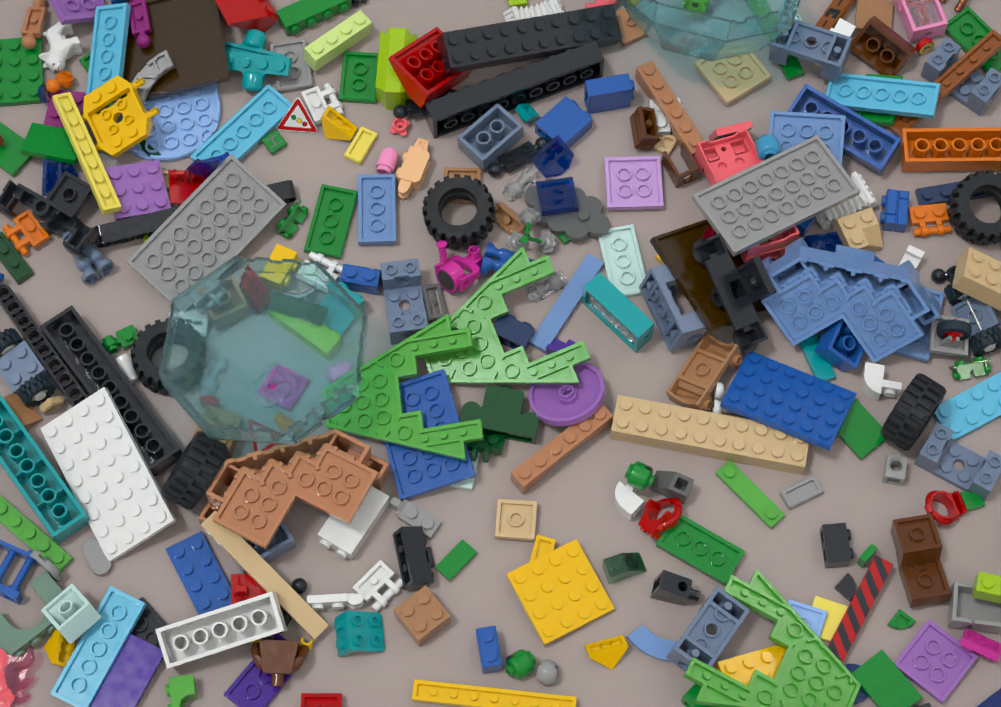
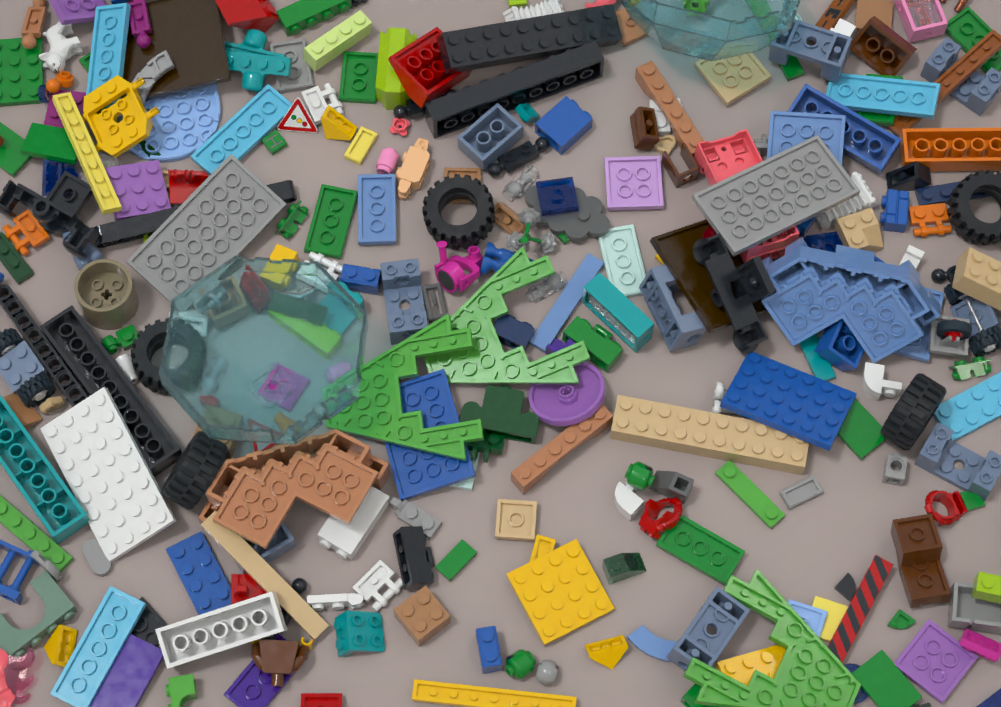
(71, 613): light aqua slope -> none
(106, 294): none -> dark tan brick
(207, 166): clear blue slope -> none
(553, 157): clear blue slope -> none
(601, 350): none -> green piece
(608, 93): blue brick -> none
(673, 588): black torso -> none
(702, 373): medium nougat piece -> none
(729, 130): coral tile -> none
(767, 147): dark azure head -> none
(835, 545): black brick -> none
(867, 555): green tile -> none
(909, 177): none -> black slope
(924, 46): tile -> none

